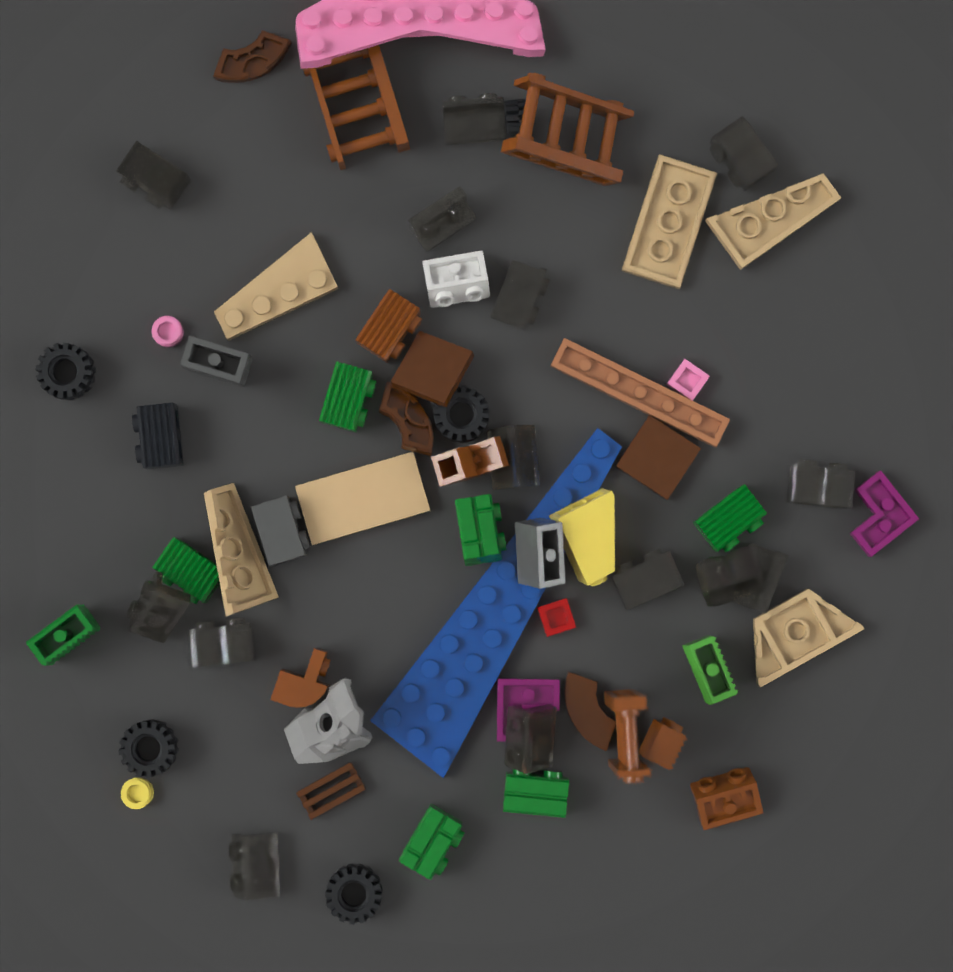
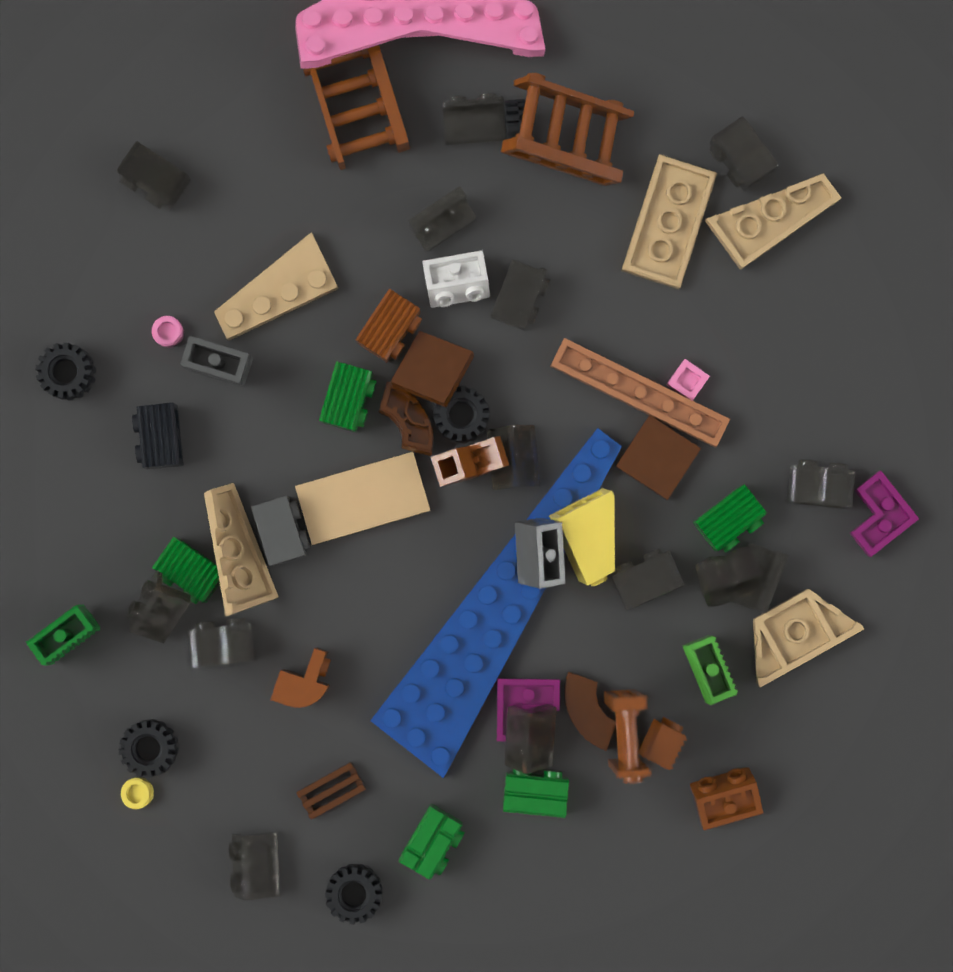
(253, 60): reddish brown tile -> none
(315, 745): light grey piece -> none
(478, 529): green brick -> none
(556, 617): red tile -> none

